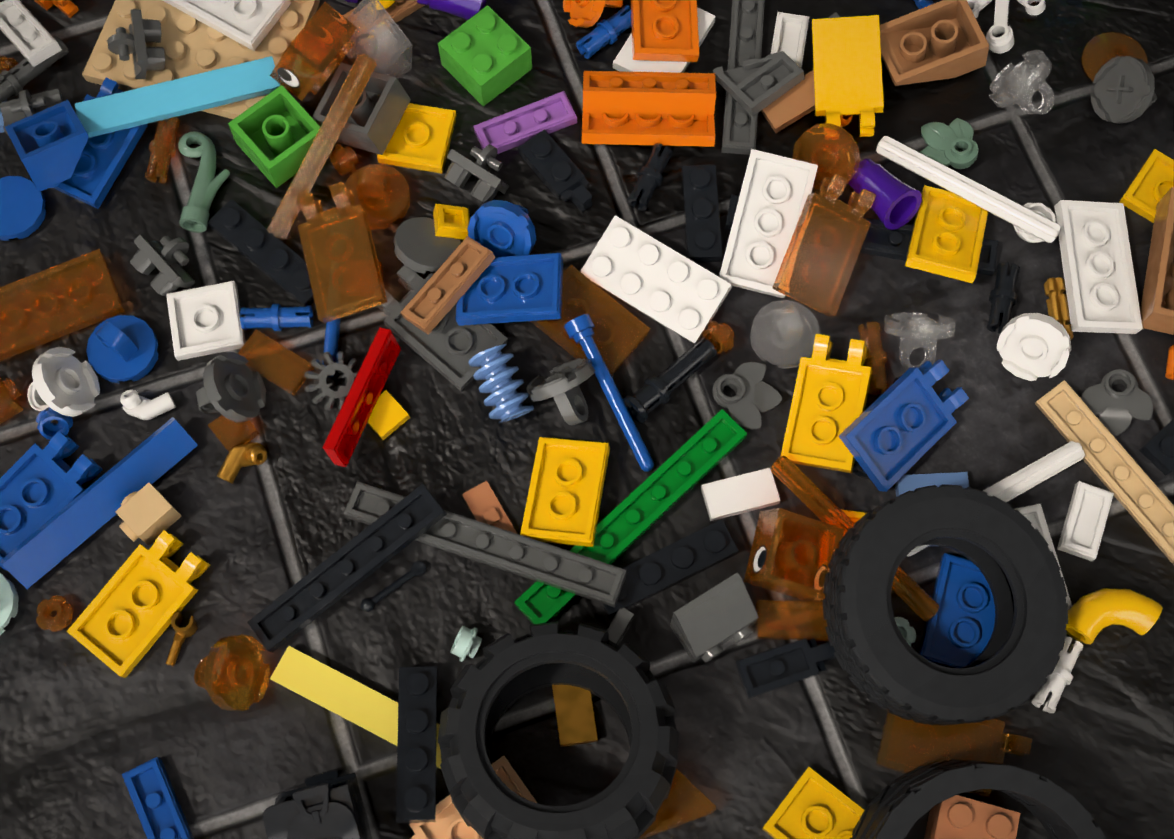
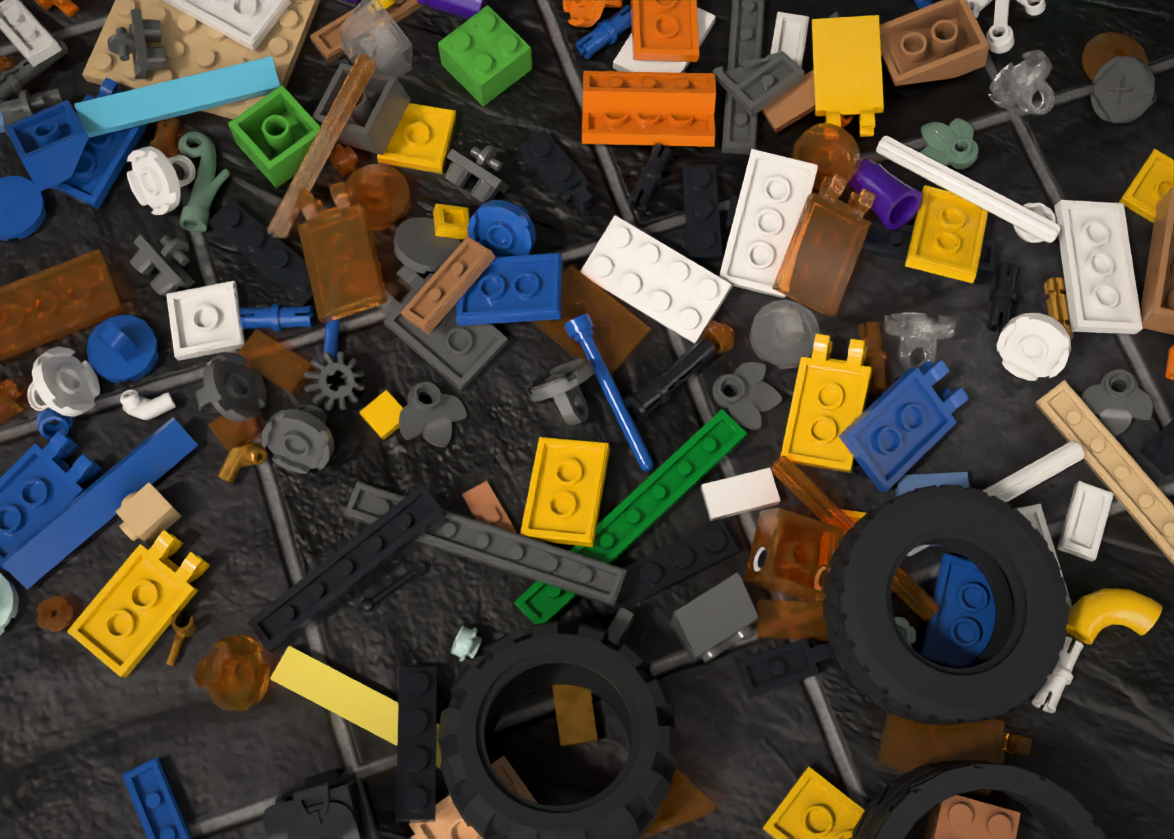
(155, 179): none -> white tile
(299, 438): none -> dark grey tile
(315, 52): clear orange brick -> none
(362, 398): red tile -> none
(431, 419): none -> dark grey plate
(499, 384): medium blue piece -> none
(525, 122): medium lavender tile -> none

